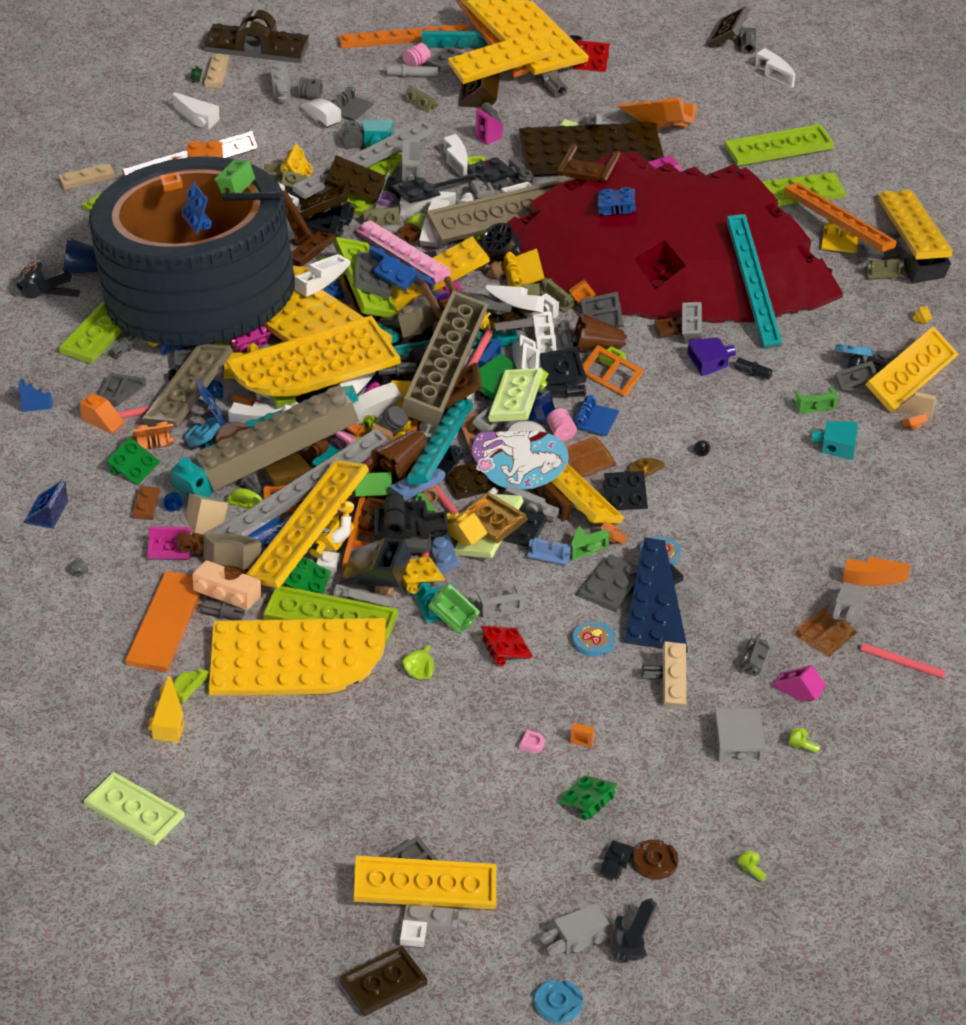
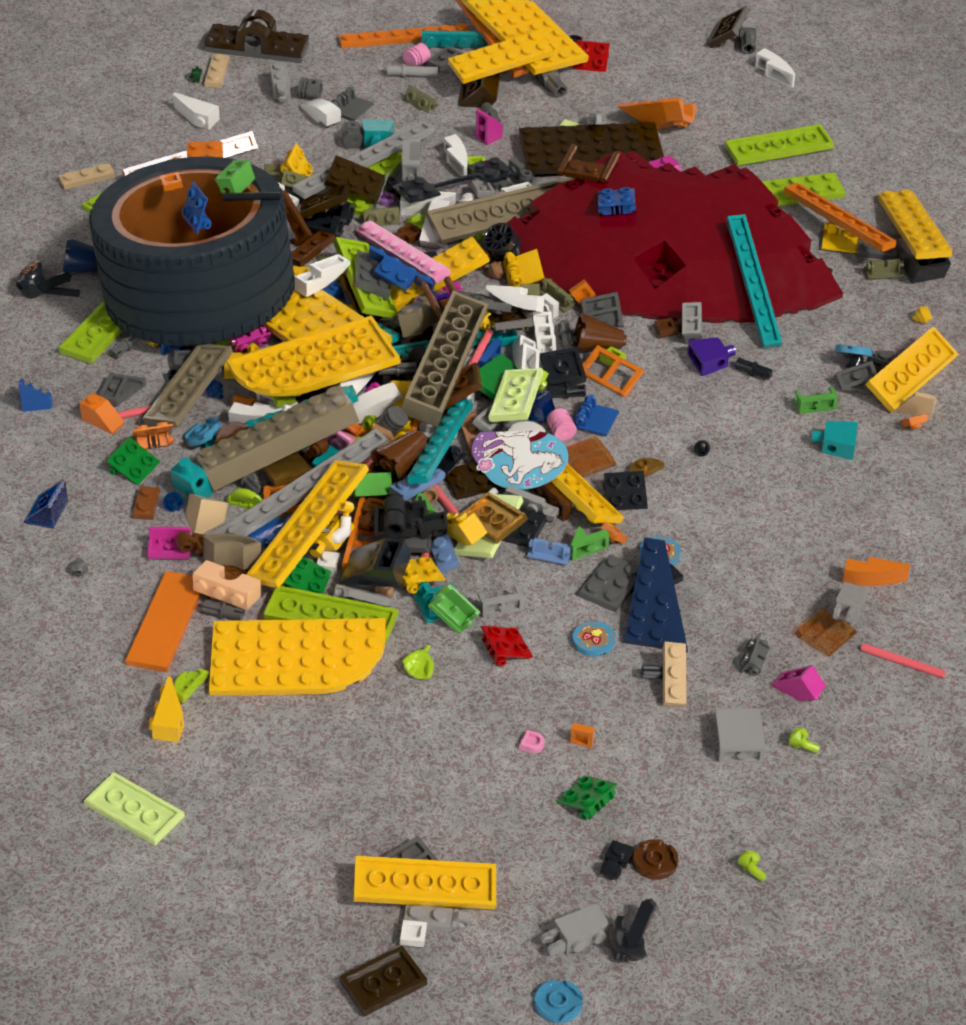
(220, 417): blue piece -> none

